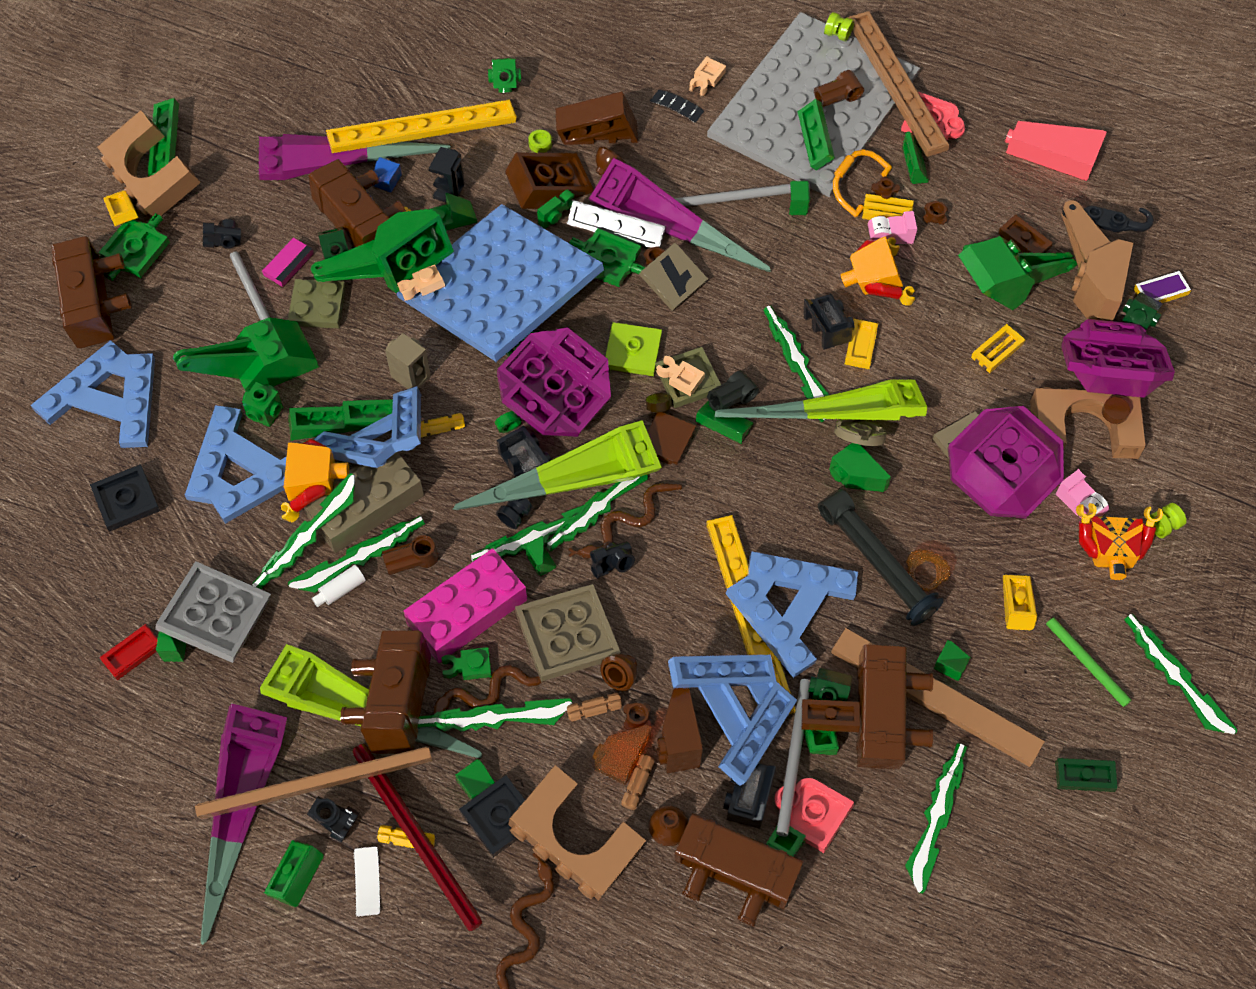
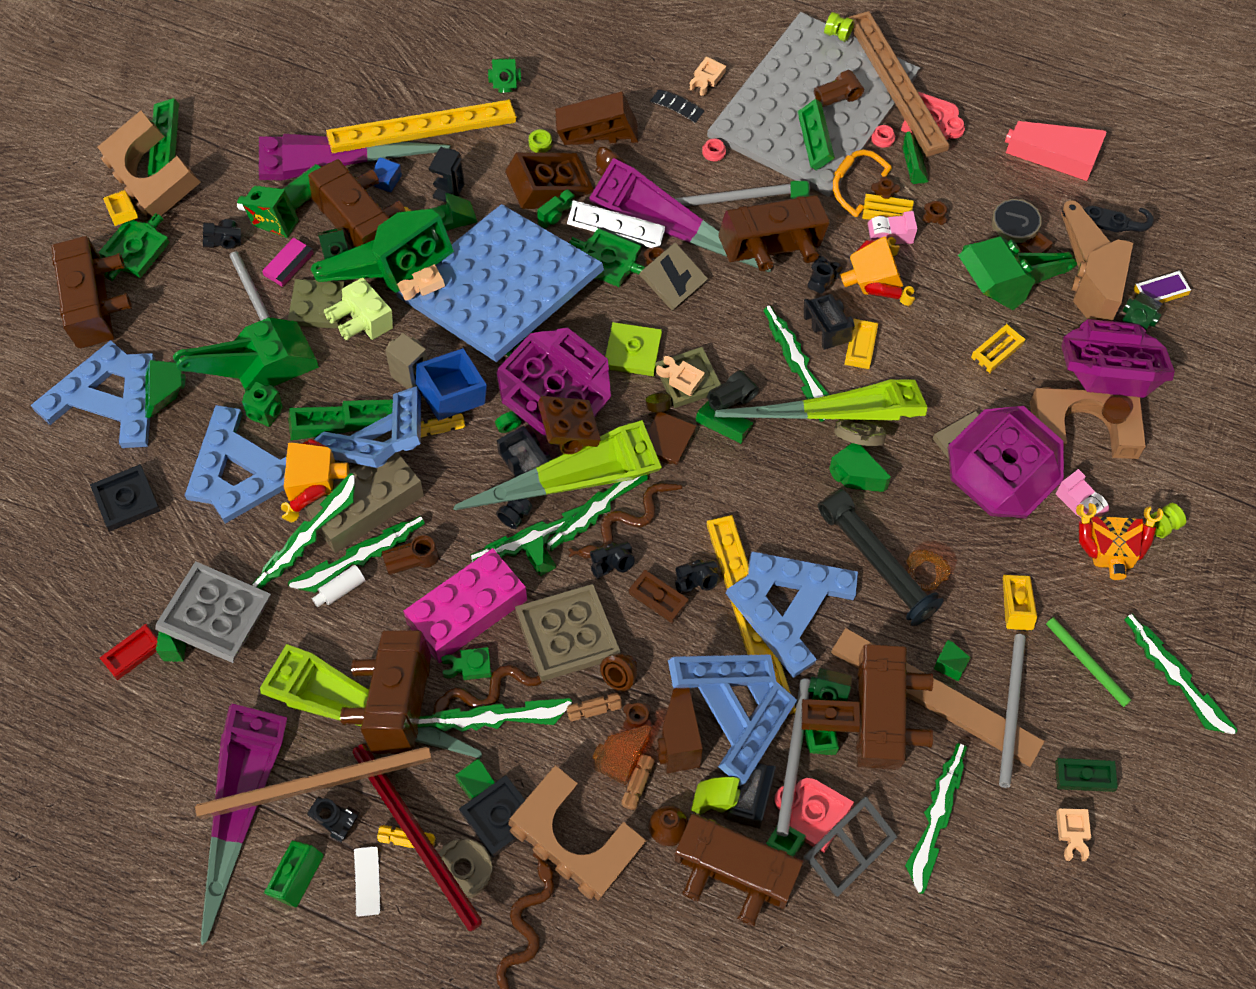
(161, 385): none -> green slope
(269, 210): none -> green torso
(299, 189): none -> green pin
(366, 309): none -> yellowish green brick
(450, 384): none -> blue piece
(476, 856): none -> dark tan tile
(569, 423): none -> reddish brown plate
(658, 596): none -> reddish brown plate
(698, 574): none -> black plate
(714, 145): none -> coral plate
(716, 794): none -> lime slope
(774, 230): none -> reddish brown piece
(823, 274): none -> black plate
(864, 862): none -> dark grey window
(883, 136): none -> coral plate
(1012, 711): none -> light grey piece
(1016, 220): none -> black tile
(1074, 828): none -> light nougat plate

